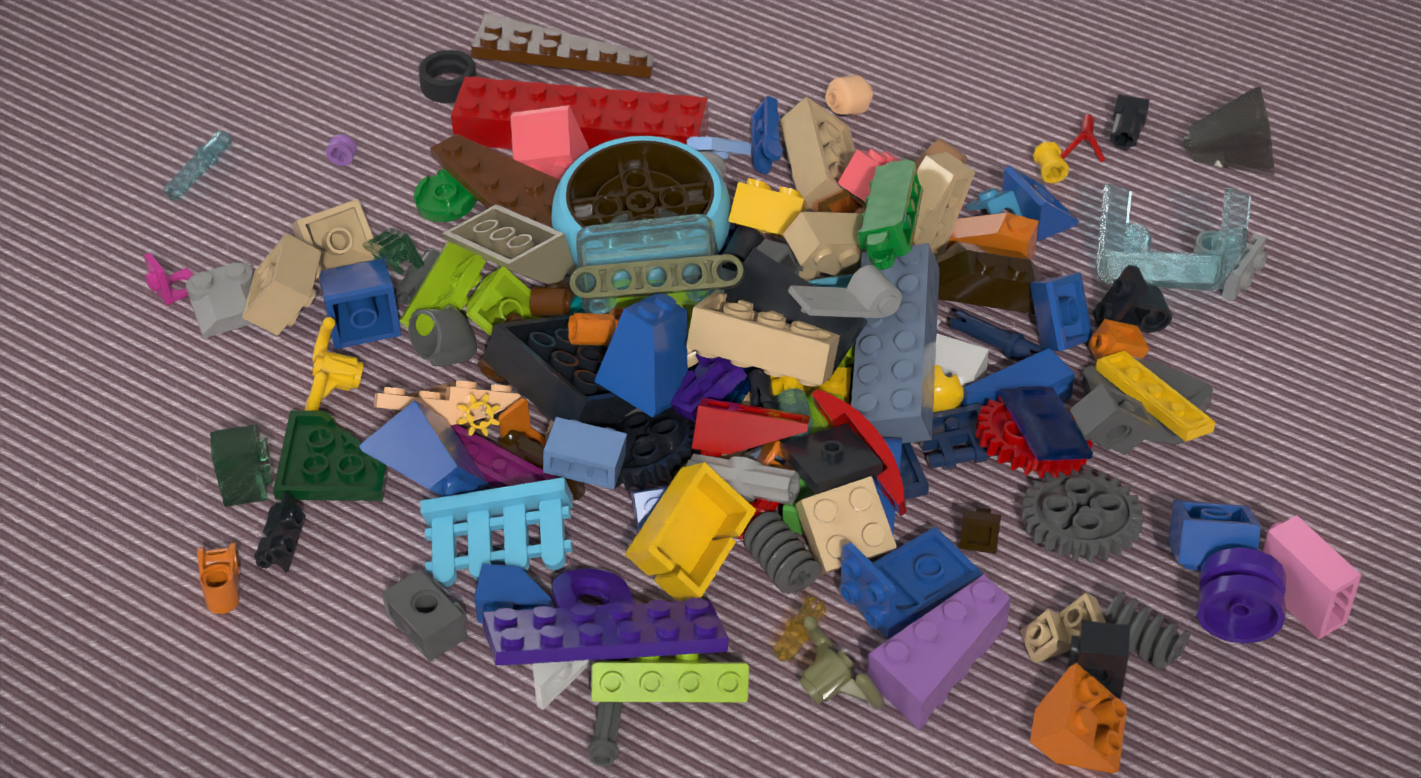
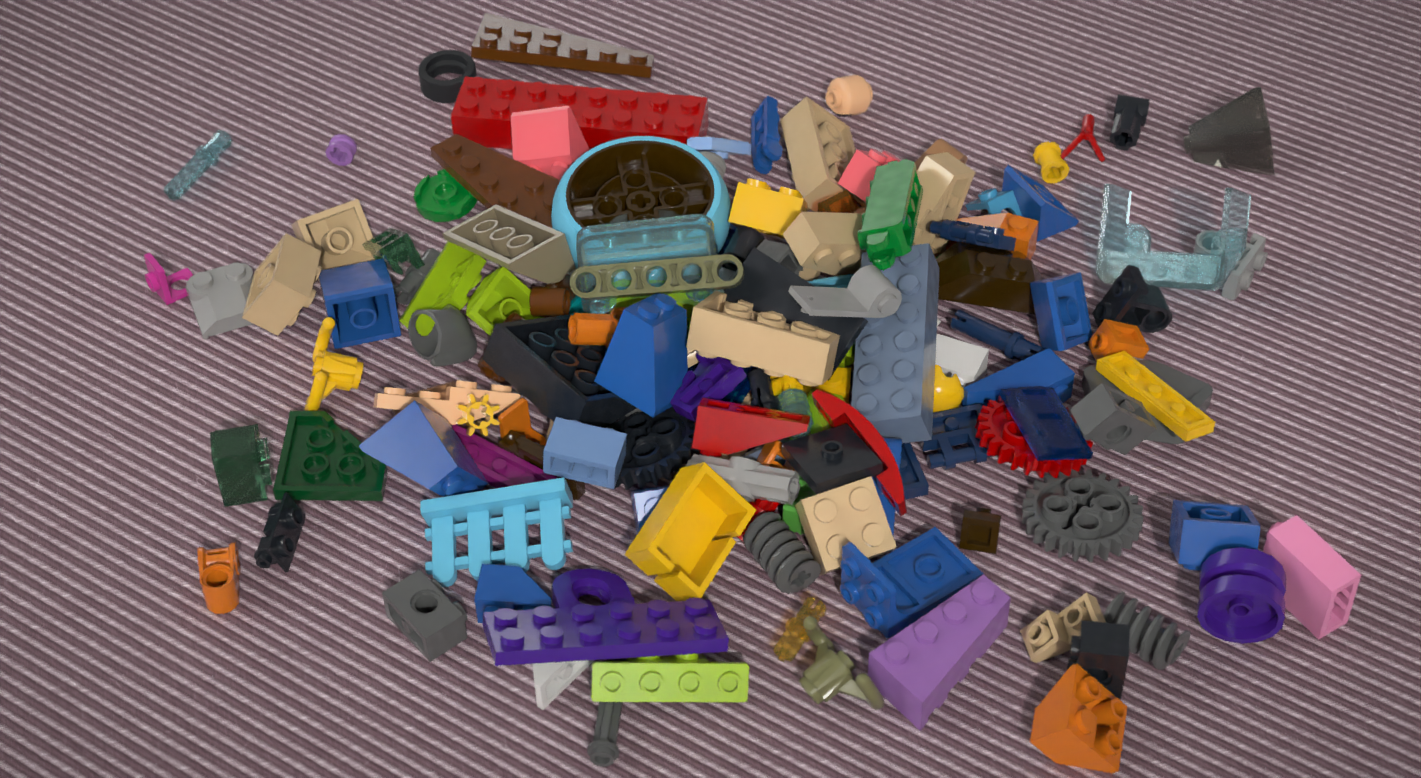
(973, 234): none -> dark blue plate

